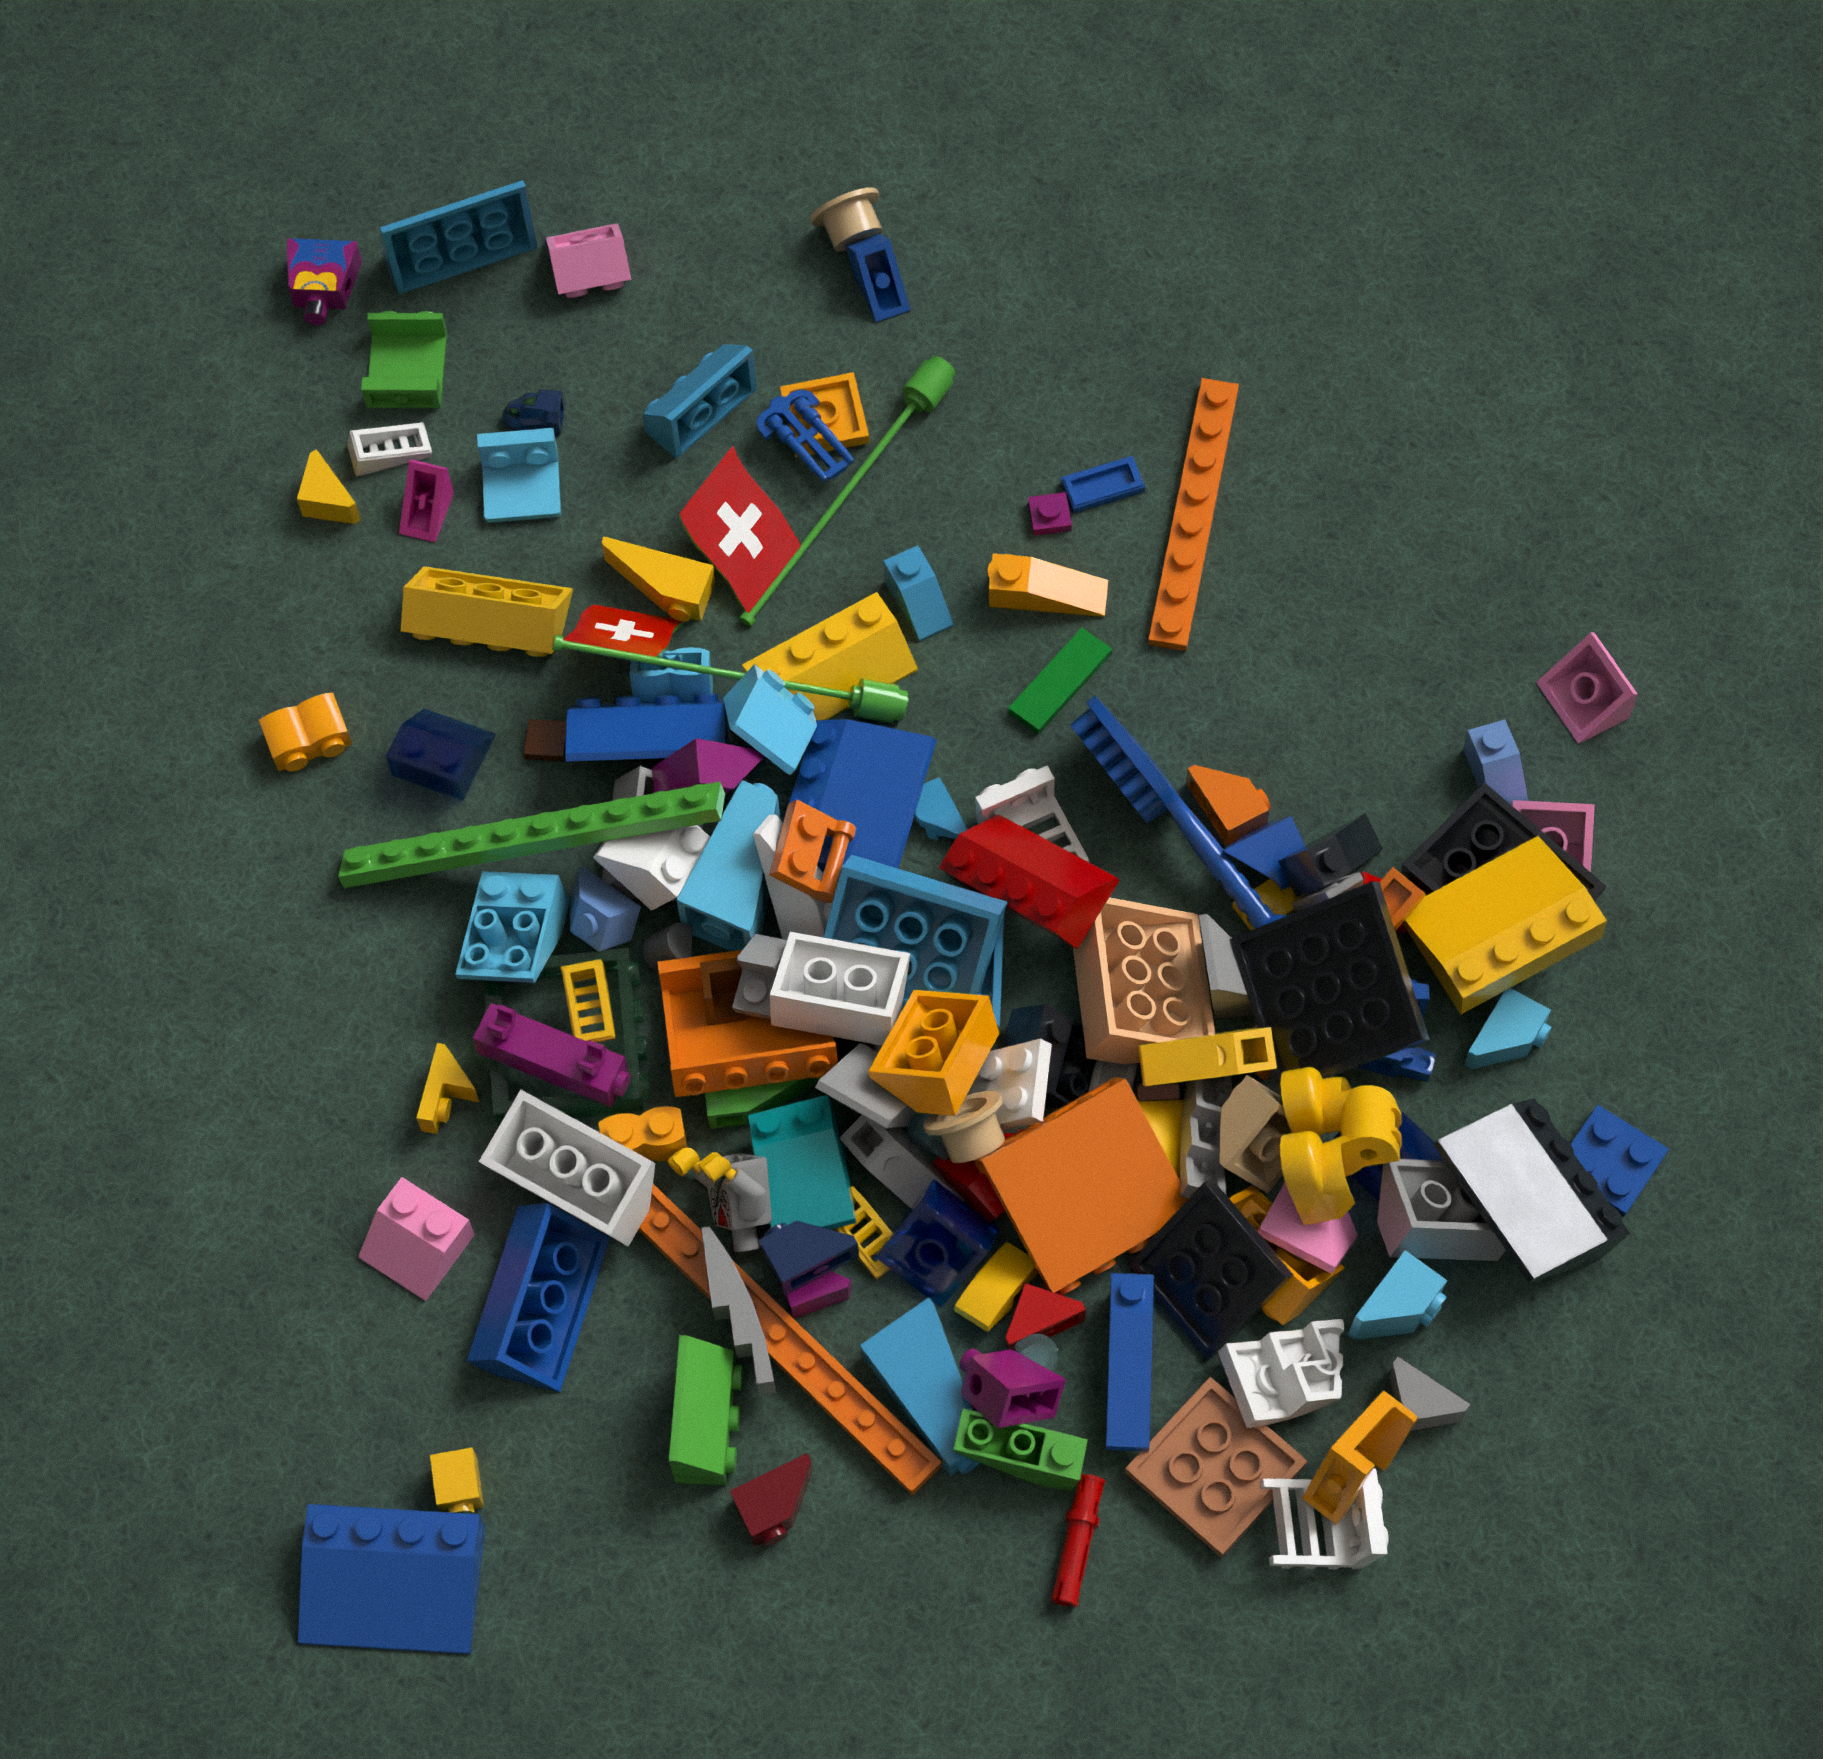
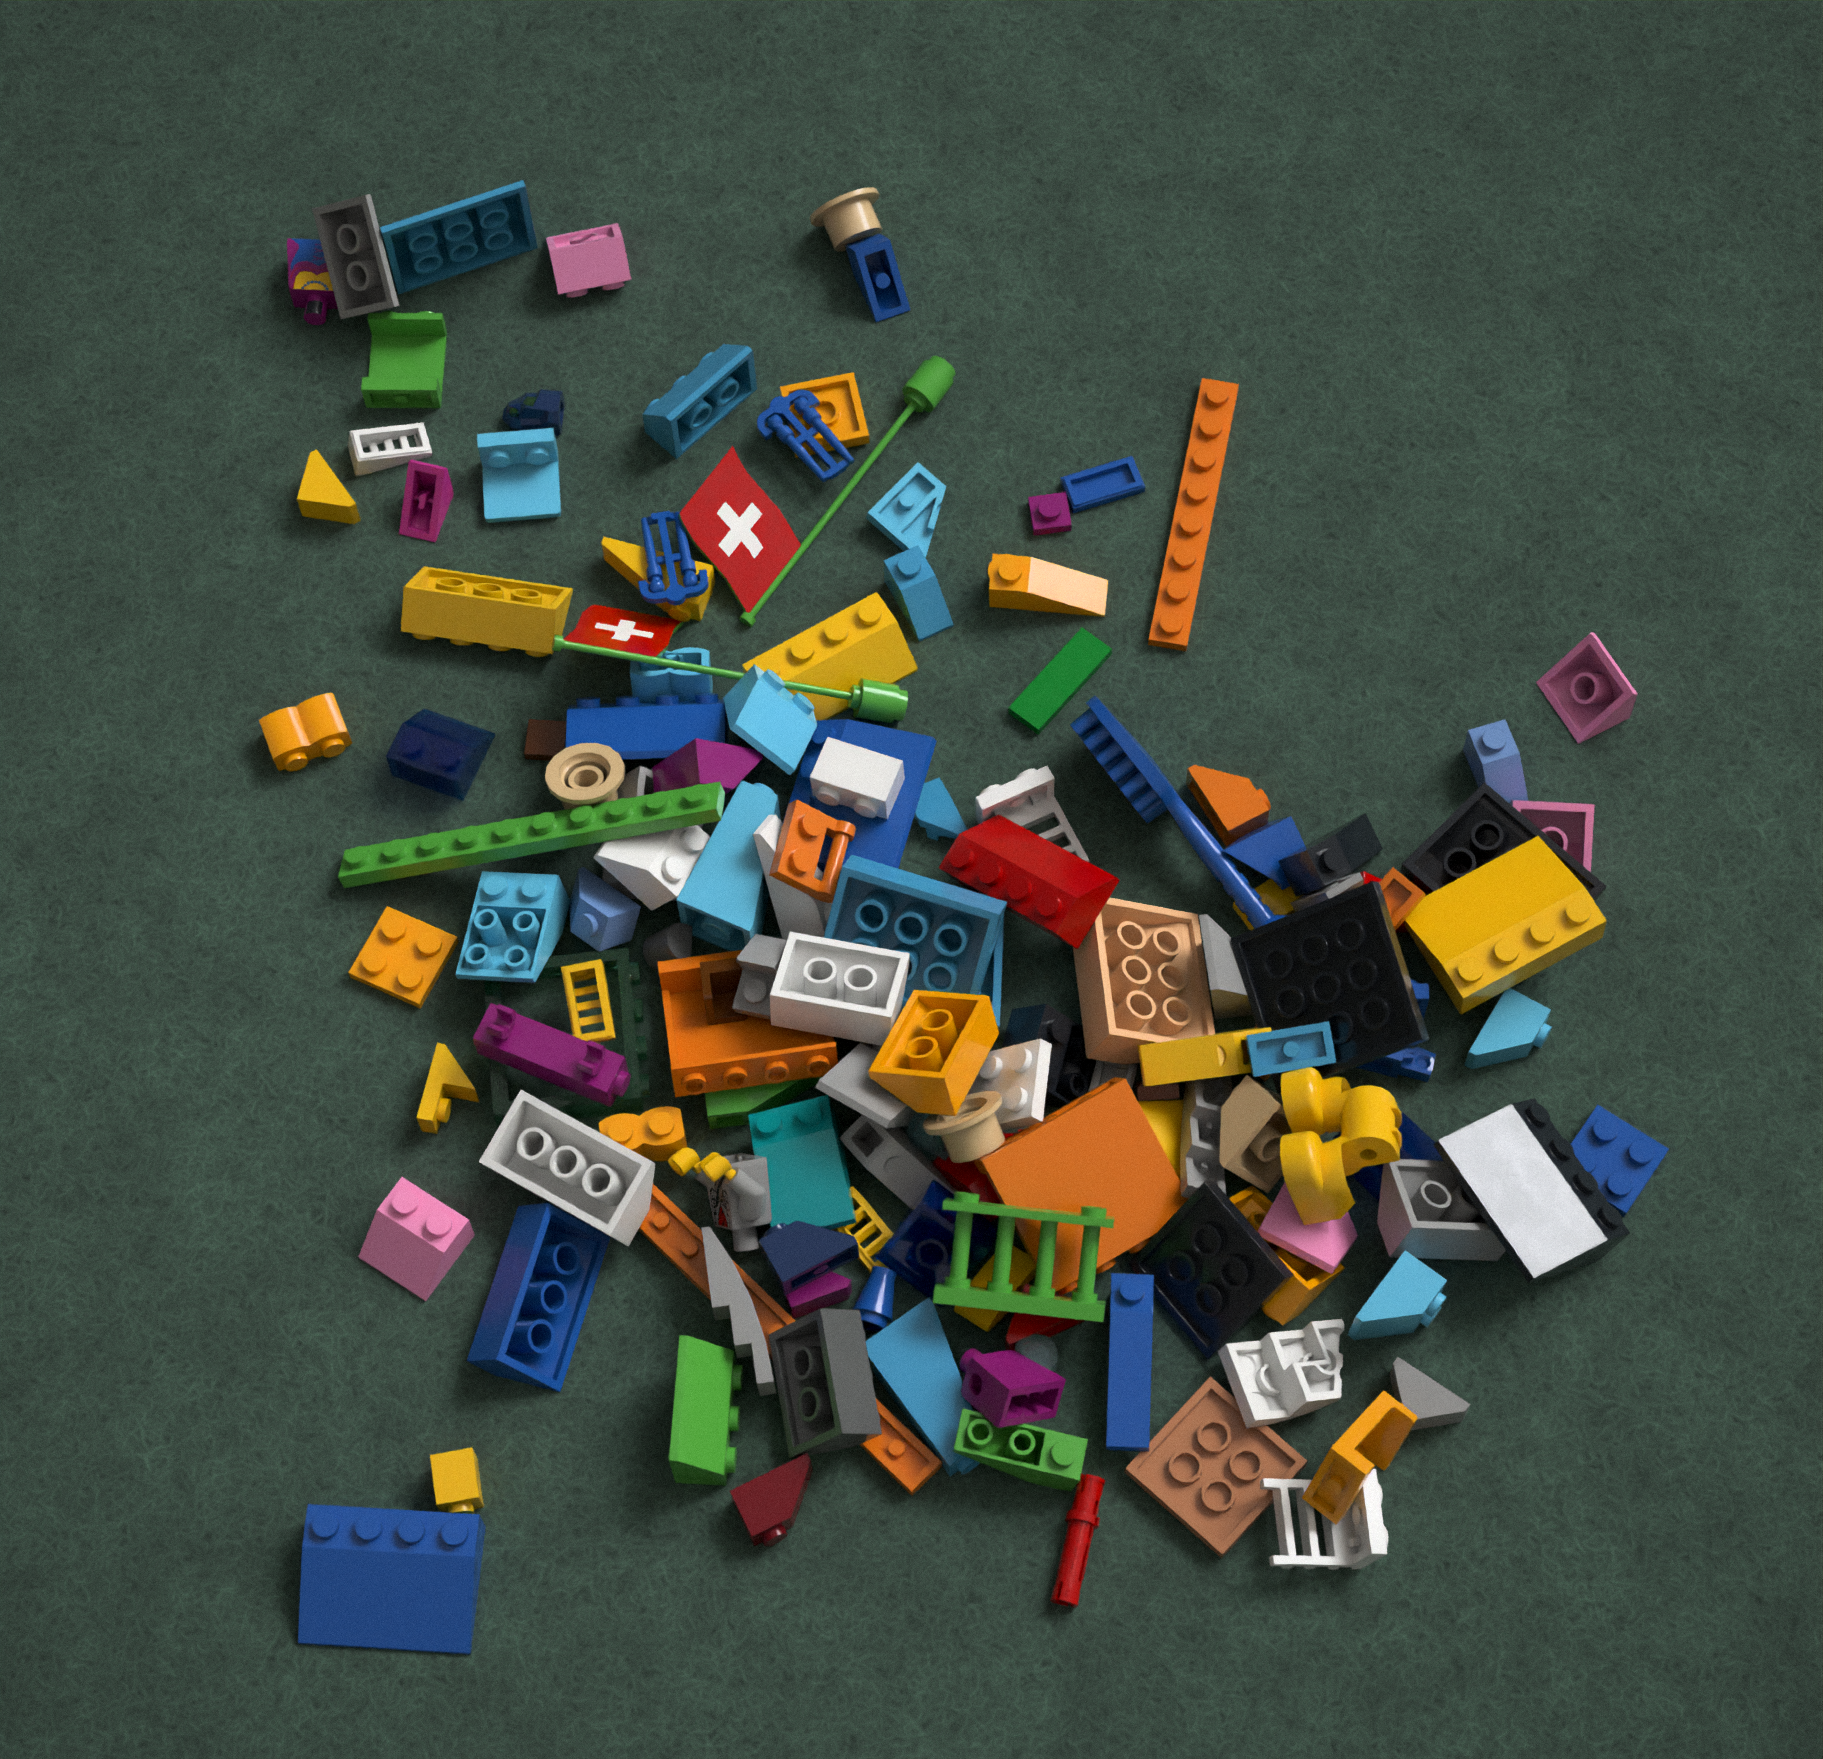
(355, 256): none -> light grey slope
(403, 957): none -> light orange plate
(585, 775): none -> tan piece
(675, 593): none -> blue piece
(825, 1382): none -> dark grey slope
(857, 778): none -> white brick
(877, 1299): none -> blue cone
(910, 509): none -> medium azure wing
(1041, 1297): none -> bright green fence
(1290, 1049): none -> dark azure plate

